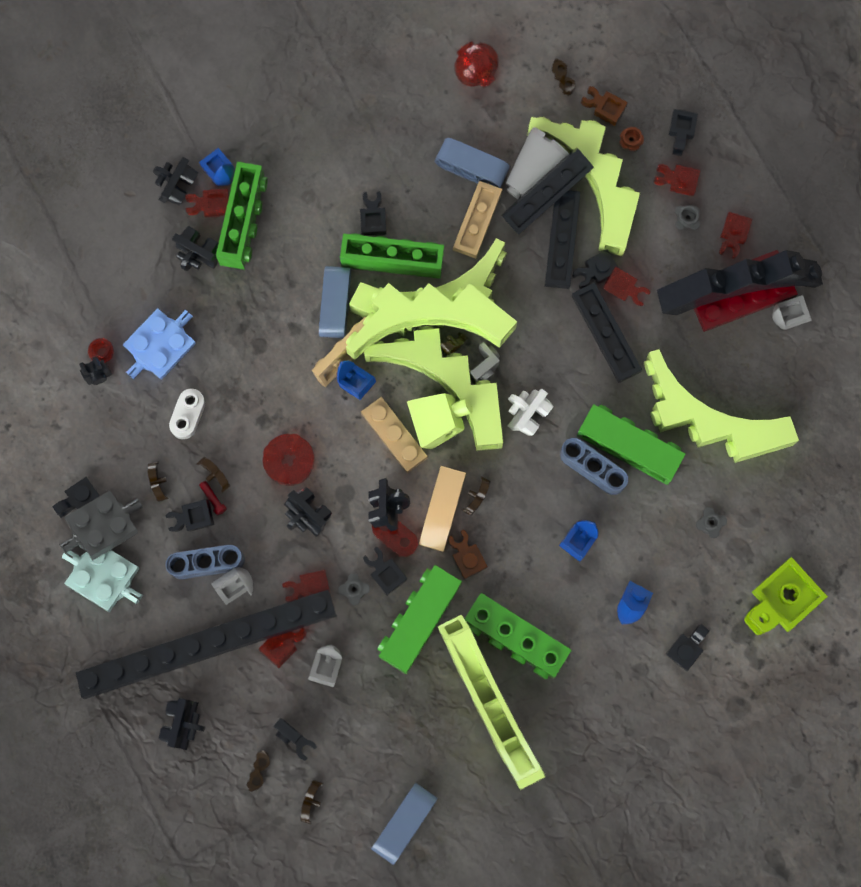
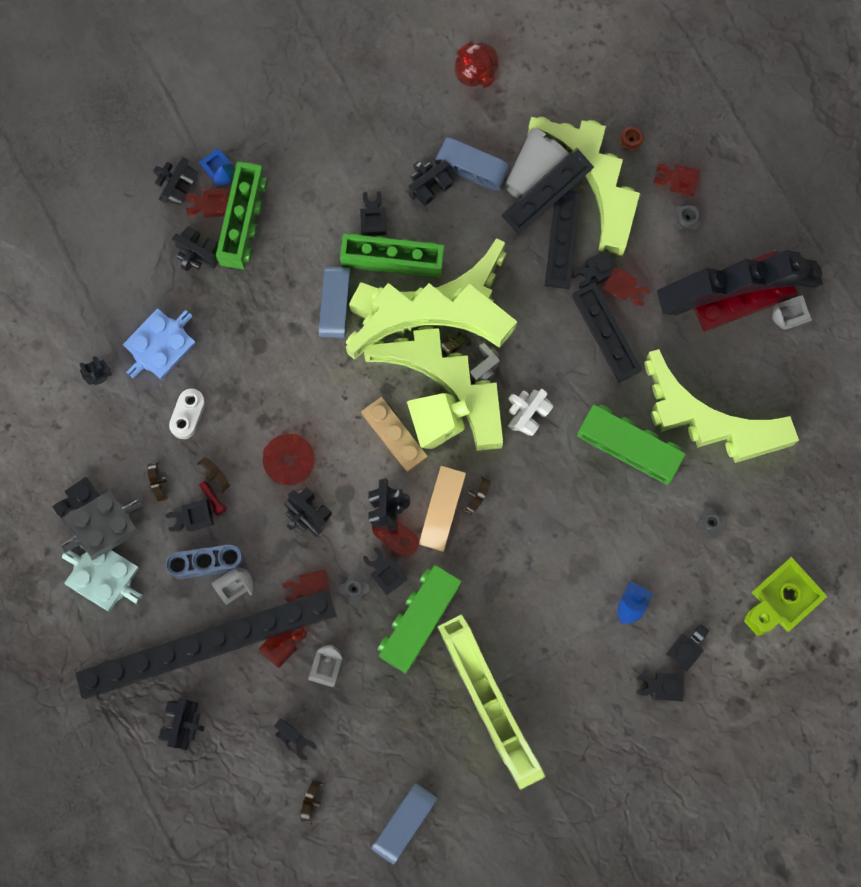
(101, 343): clear red plate -> none
(260, 764): dark brown piece -> none
(327, 367): tan plate -> none
(354, 379): blue plate -> none
(426, 177): none -> black hips
(468, 558): reddish brown plate -> none
(477, 219): tan plate -> none
(517, 636): bright green brick -> none
(567, 84): dark brown piece -> none
(580, 539): blue plate -> none
(598, 478): sand blue beam -> none
(607, 107): reddish brown plate -> none
(666, 686): none -> black plate
(682, 127): black plate -> none
(735, 231): clear red plate -> none

